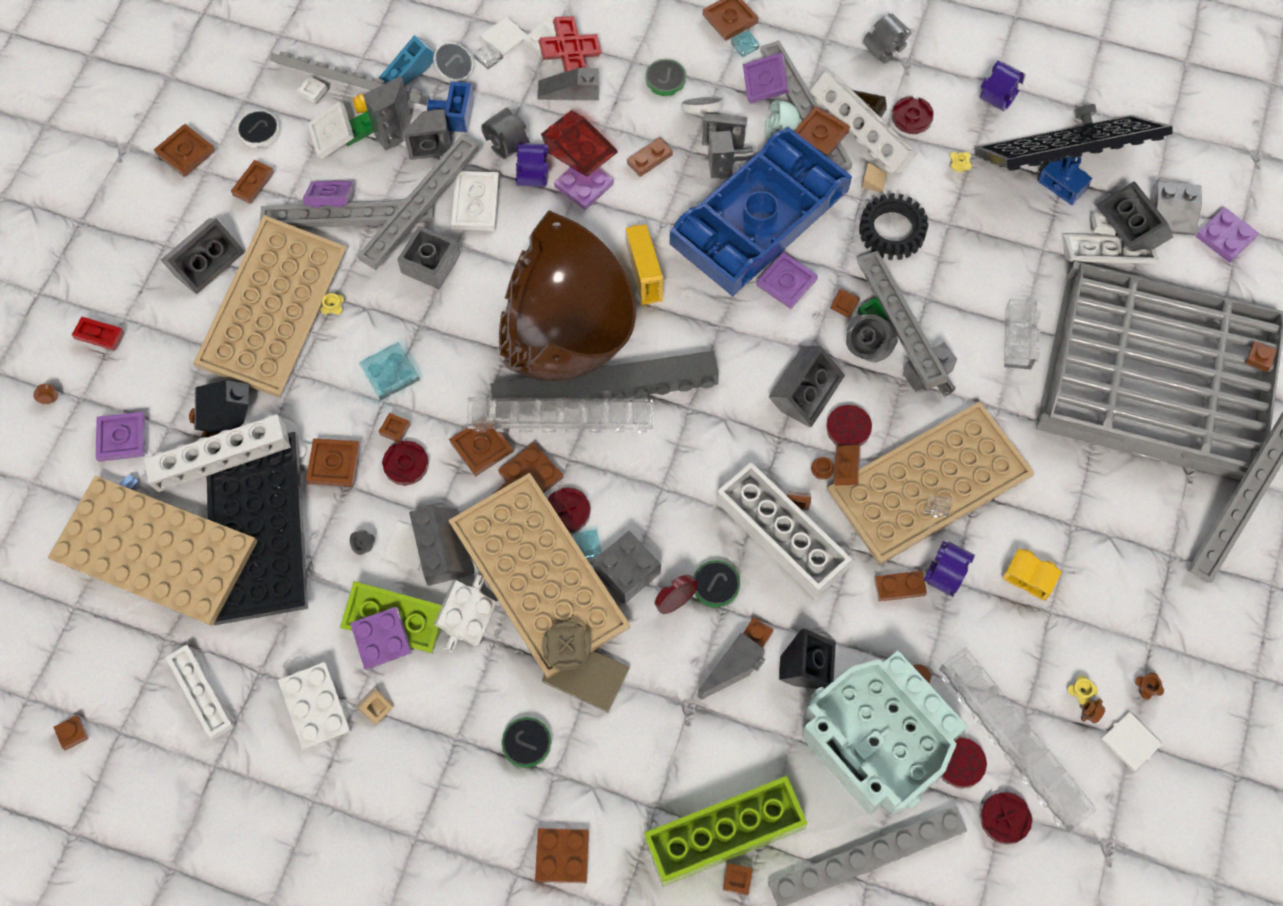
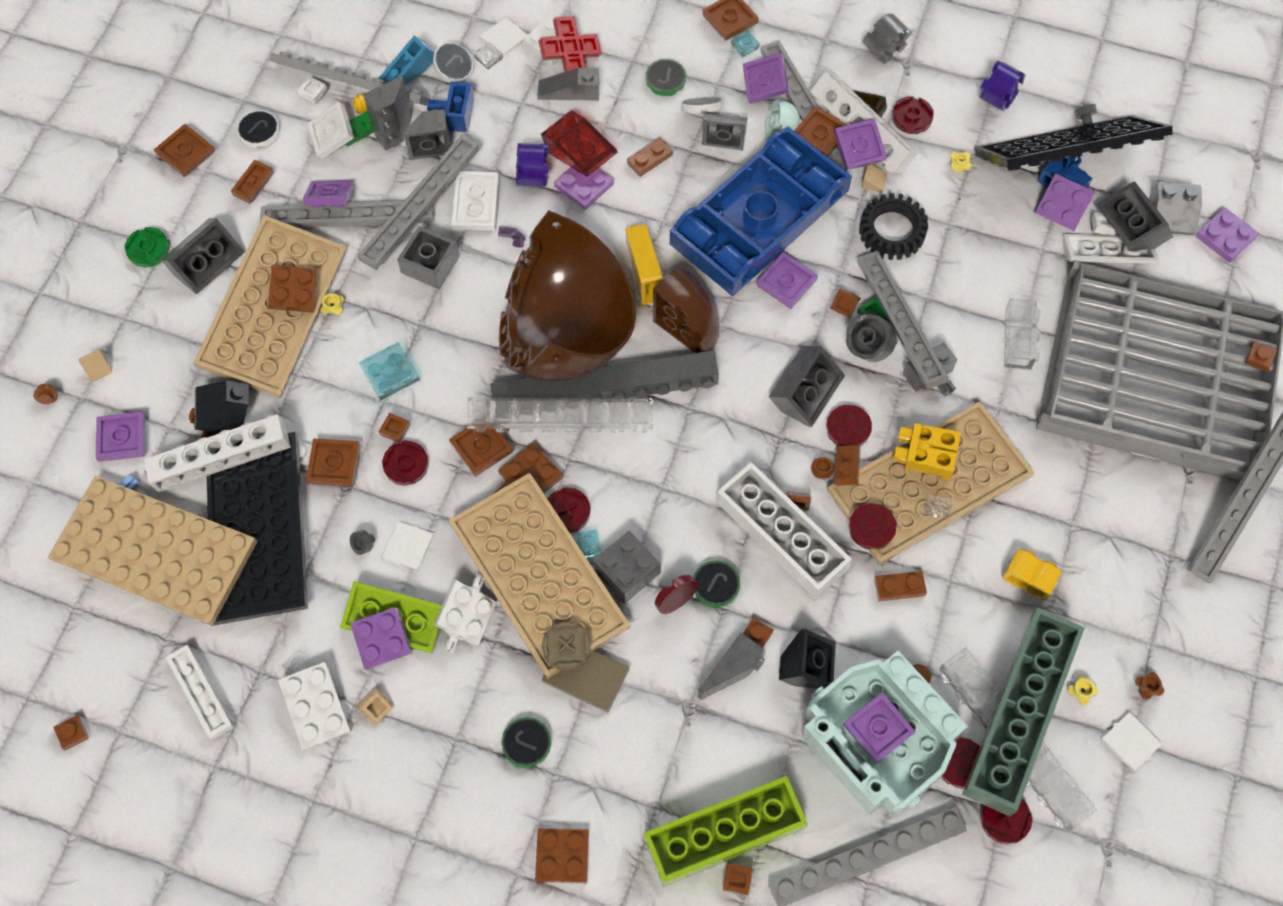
(95, 365): none -> tan slope
(97, 333): red plate -> none
(146, 247): none -> green tile
(292, 288): none -> dark orange plate
(438, 546): flat silver slope -> none
(504, 133): flat silver brick -> none
(514, 233): none -> clear purple arm
(686, 311): none -> reddish brown brick
(723, 155): flat silver brick -> none
(860, 144): none -> medium lavender plate
(872, 526): none -> dark red tile
(879, 728): none -> medium lavender plate
(930, 450): none -> yellow hips
(950, 568): dark purple brick -> none
(1023, 712): none -> sand green brick
(1065, 202): none -> medium lavender plate
(1093, 711): dark orange plate -> none

